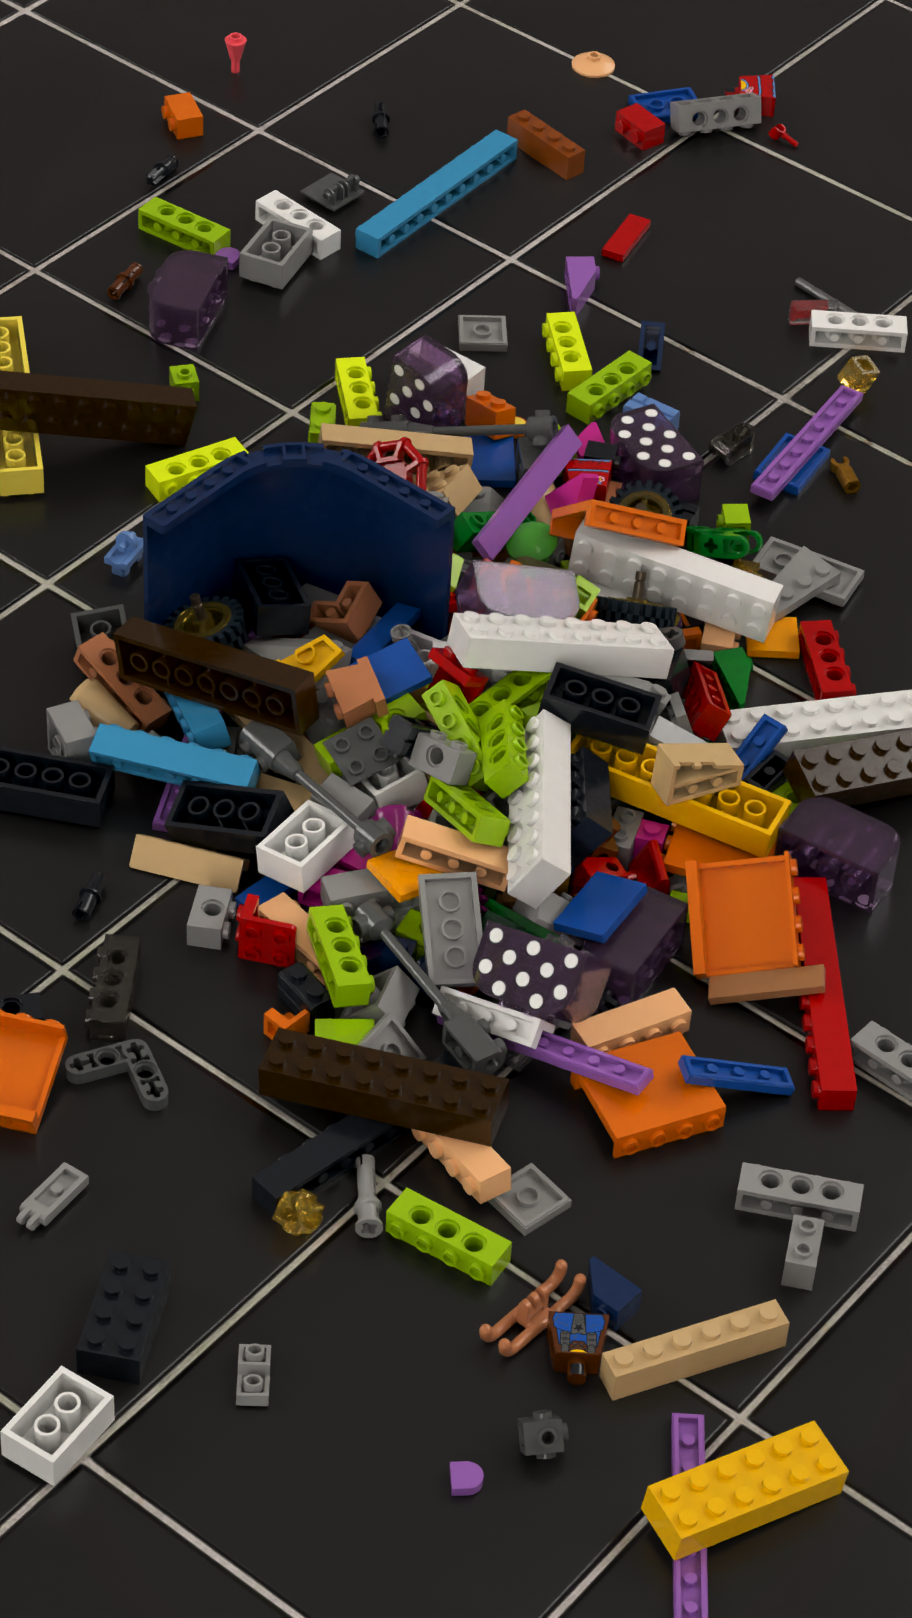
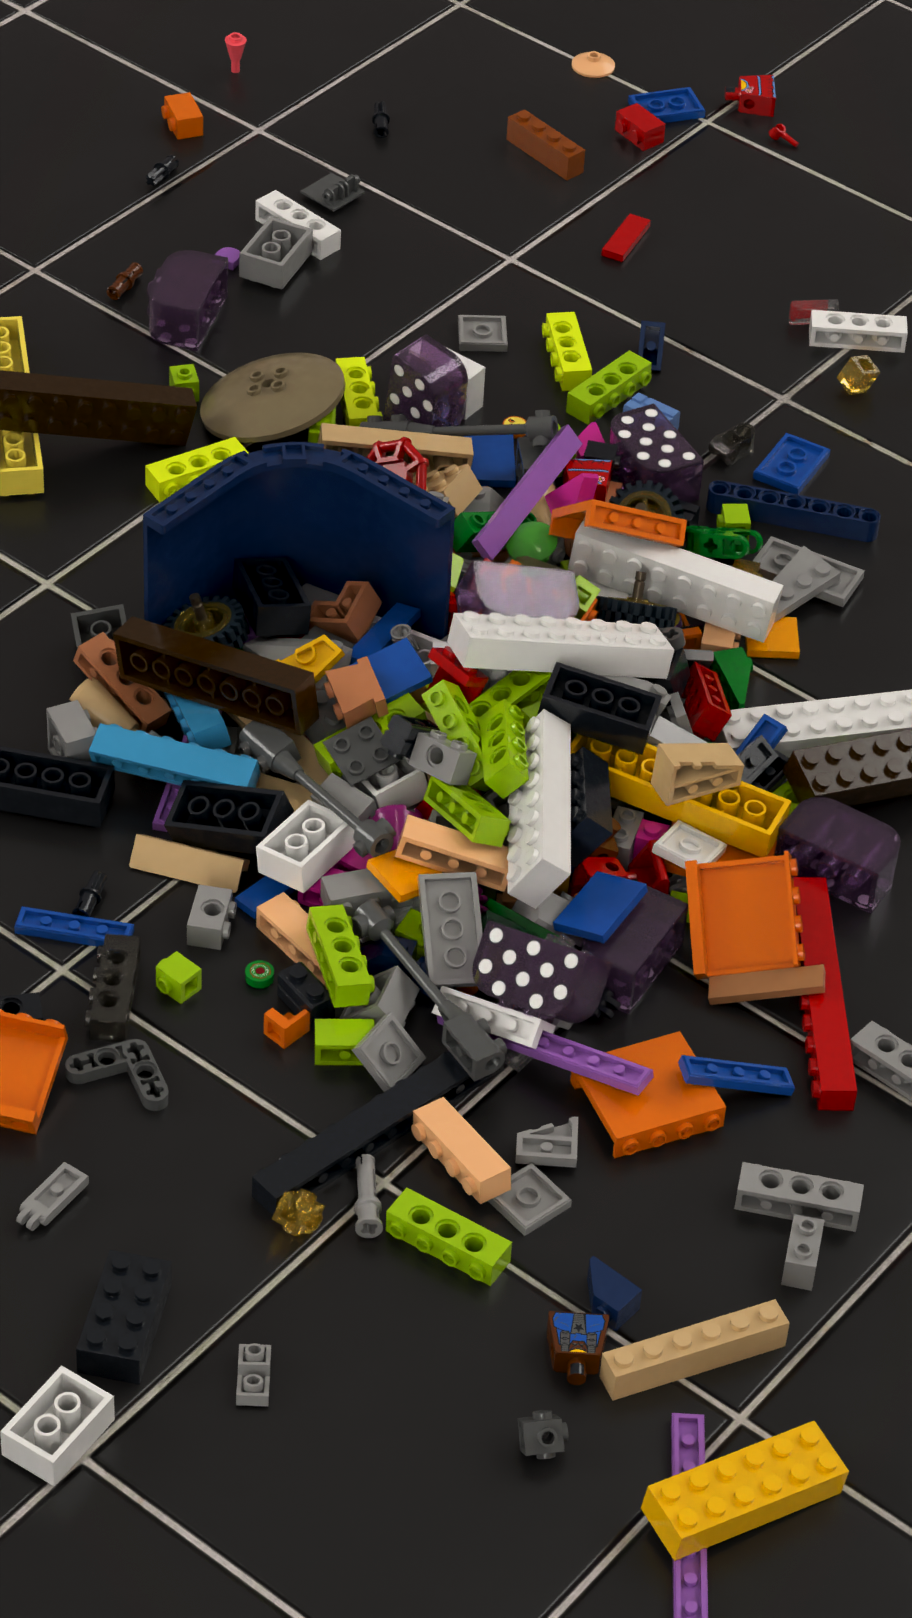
(68, 926): none -> blue tile
(124, 553): medium blue hips -> none
(178, 977): none -> lime brick
(182, 227): lime brick -> none
(259, 974): none -> green tile
(264, 938): red bracket -> none
(272, 397): none -> dark tan dish
(384, 1086): dark brown brick -> none
(436, 194): dark azure brick -> none
(465, 1478): medium lavender tile -> none
(488, 410): orange brick -> none
(533, 1311): nougat piece -> none
(549, 1145): none -> light grey wing
(580, 280): medium lavender slope -> none
(634, 1022): light nougat brick -> none
(683, 111): light grey brick -> none
(687, 844): none -> white tile
(756, 758): none -> black hinge
(797, 511): none -> dark blue beam
(806, 443): medium lavender tile -> none
(819, 294): flat silver bar -> none
(825, 660): red brick -> none
(845, 475): pearl gold bar -> none

